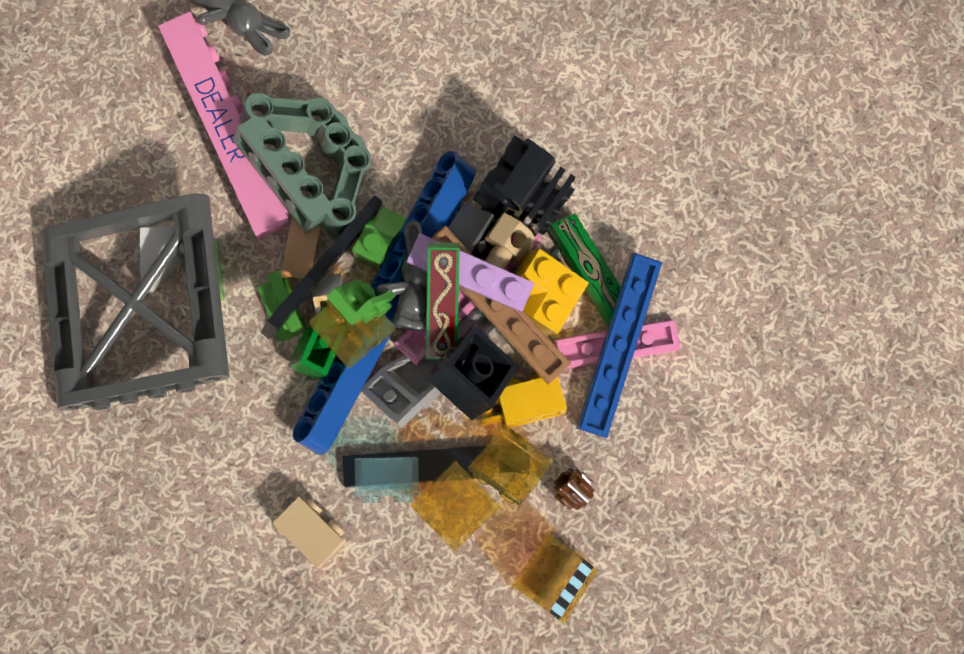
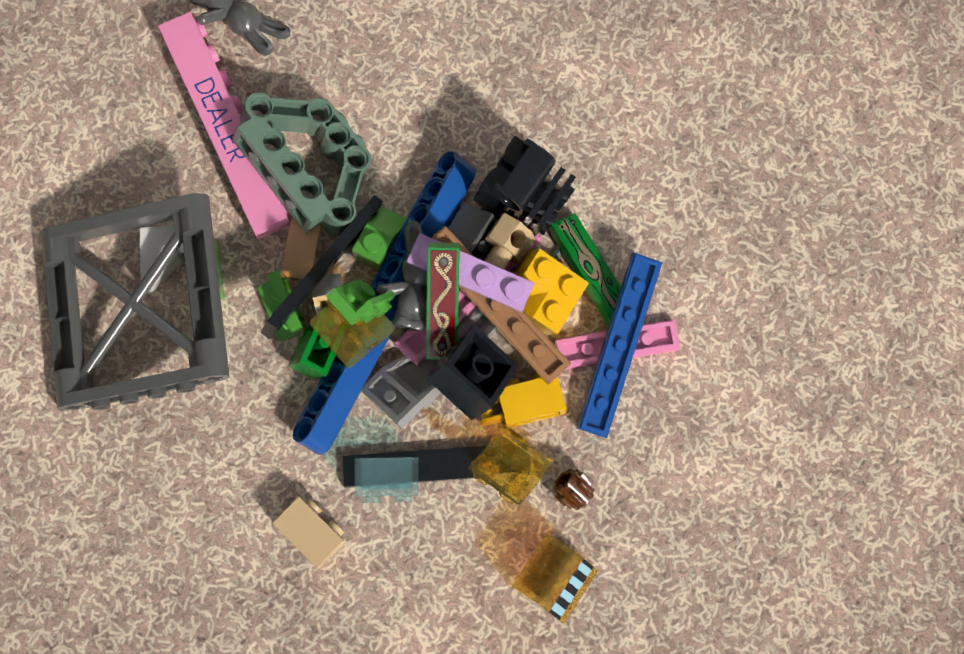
(455, 505): clear yellow brick -> none

